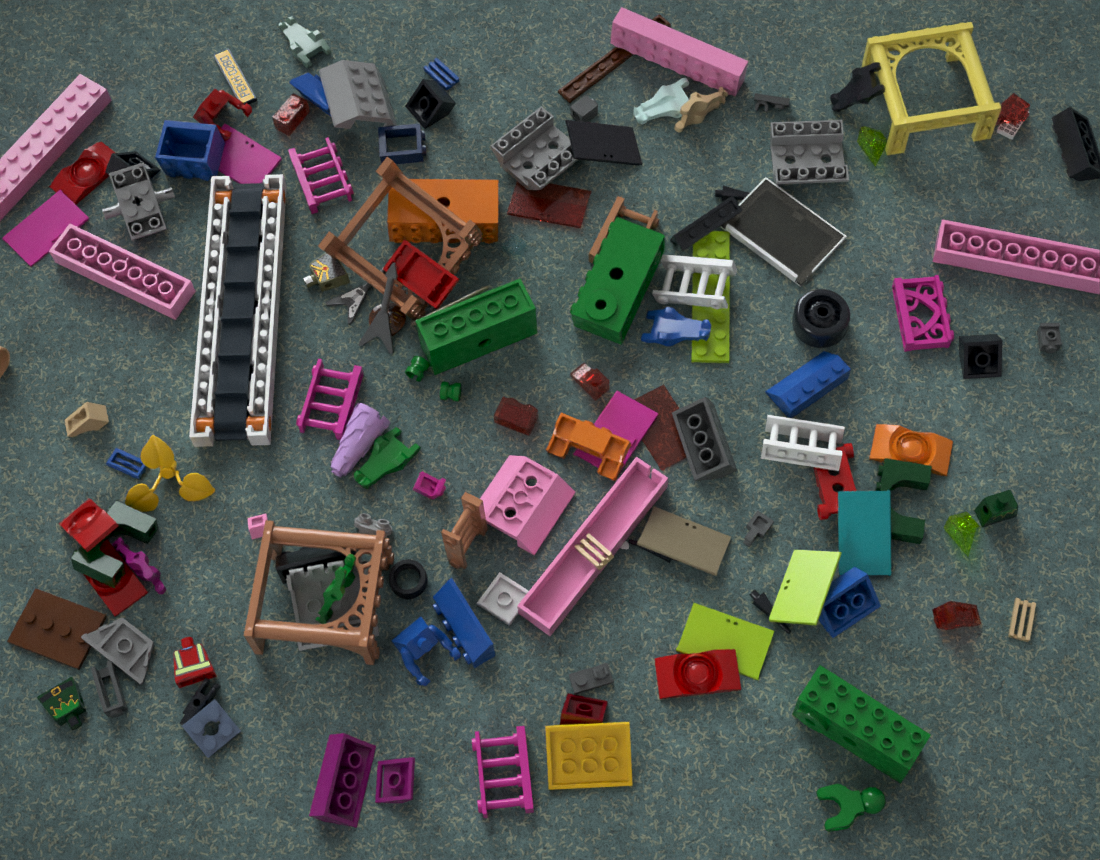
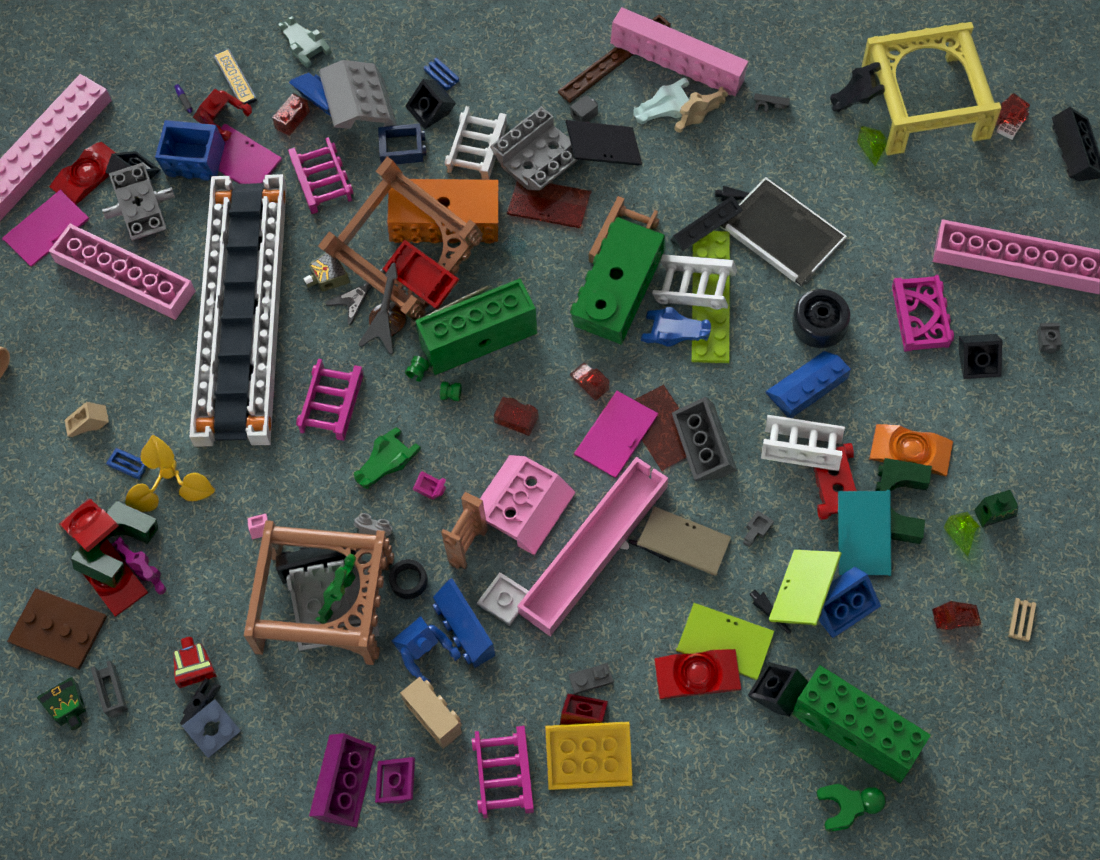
(123, 647): light grey wing -> none
(181, 94): none -> piece
(357, 439): lavender cone -> none
(432, 712): none -> tan brick
(485, 167): none -> white fence
(585, 543): tan tile -> none
(592, 440): orange bracket -> none
(778, 688): none -> black slope
(806, 144): light grey slope -> none

